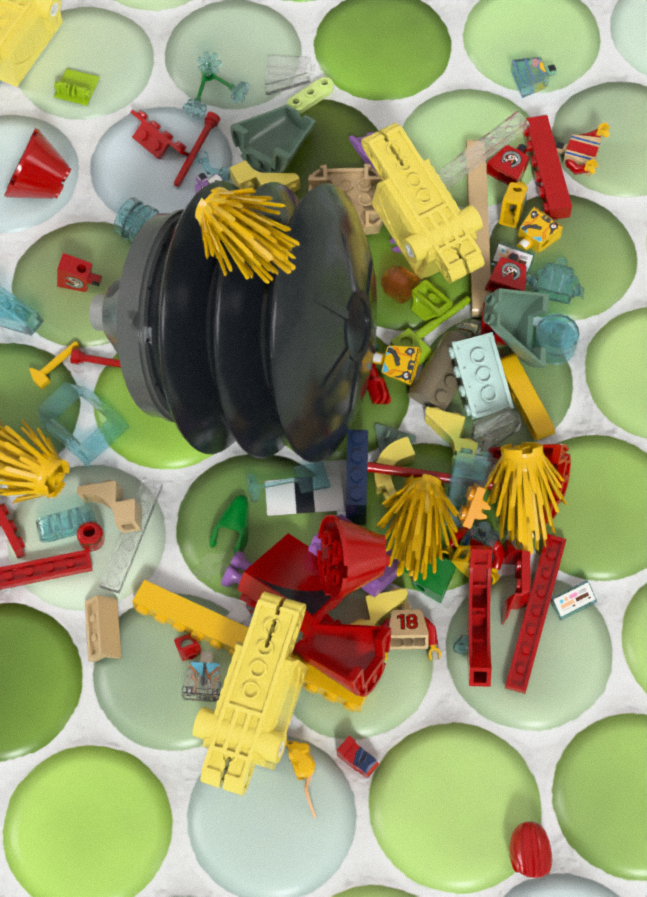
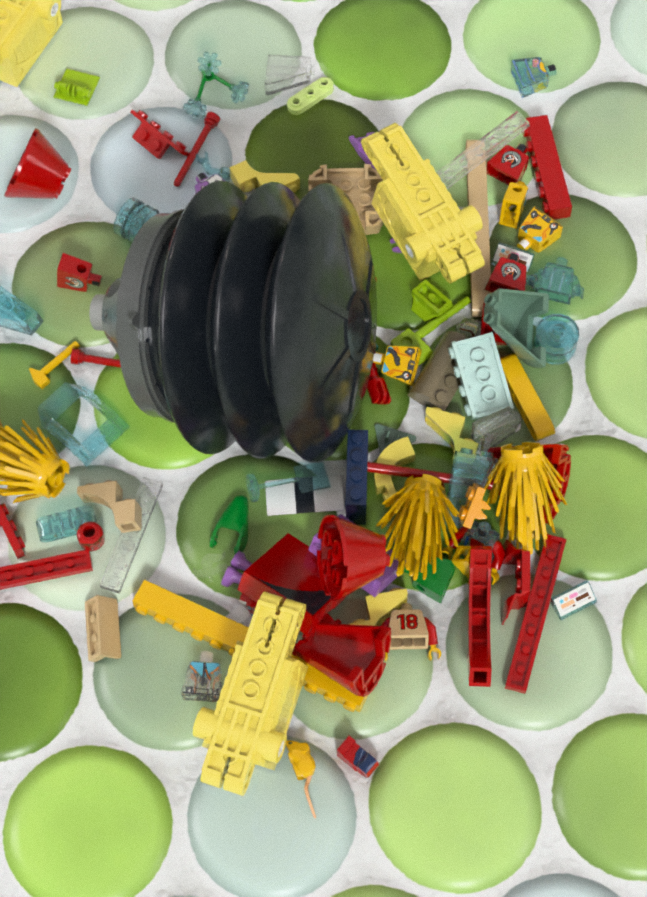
(190, 651): red bracket -> none
(244, 232): yellow plant -> none
(271, 138): sand green cone -> none
(399, 283): clear orange piece -> none
(461, 644): clear light blue arm -> none
(530, 850): red hair -> none
(582, 150): torso -> none

